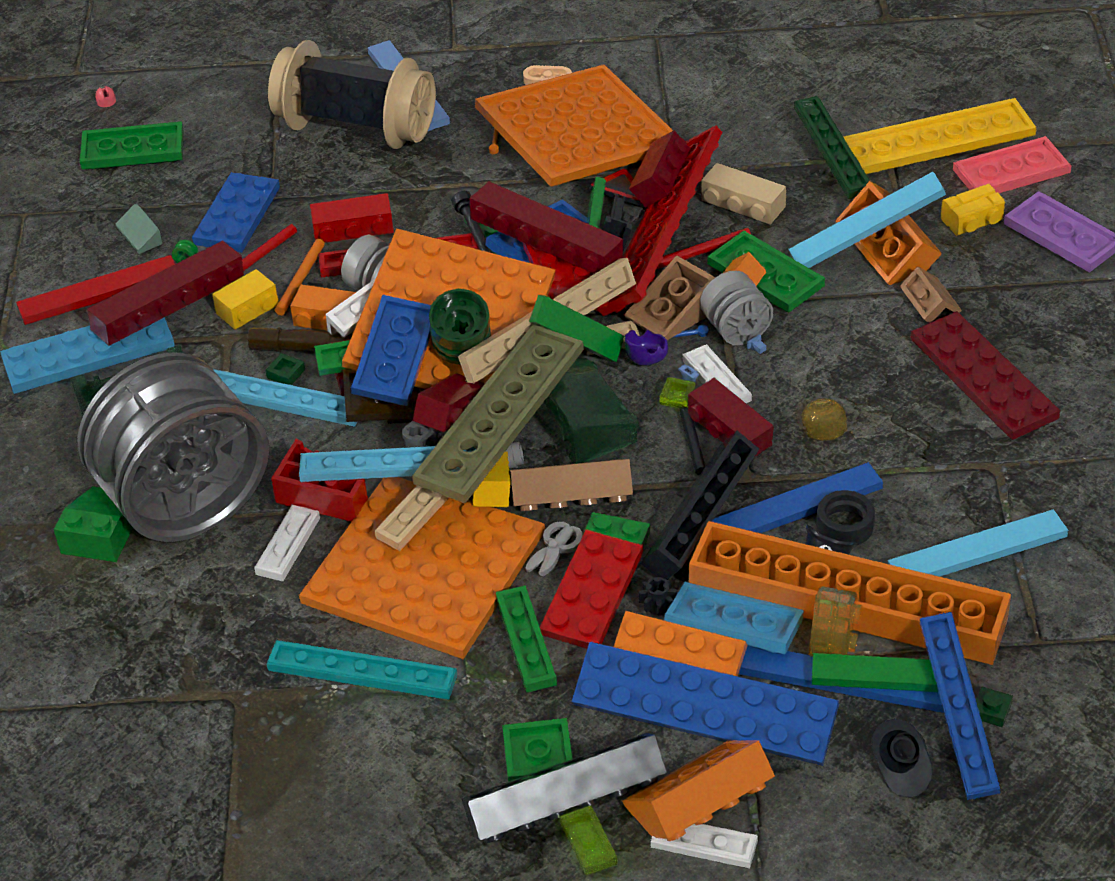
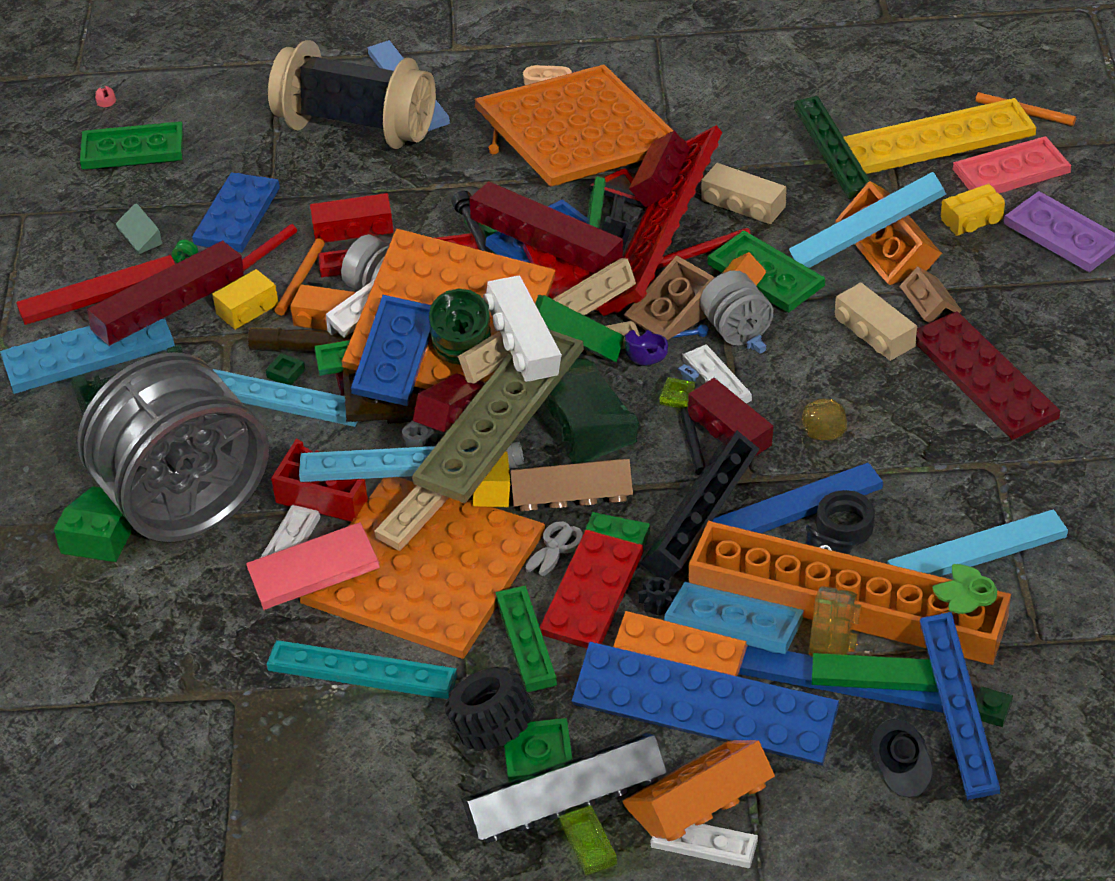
(312, 565): none -> coral tile
(489, 708): none -> black tyre
(522, 328): none -> white brick
(875, 321): none -> tan brick
(966, 590): none -> bright green plate
(1031, 110): none -> orange bar

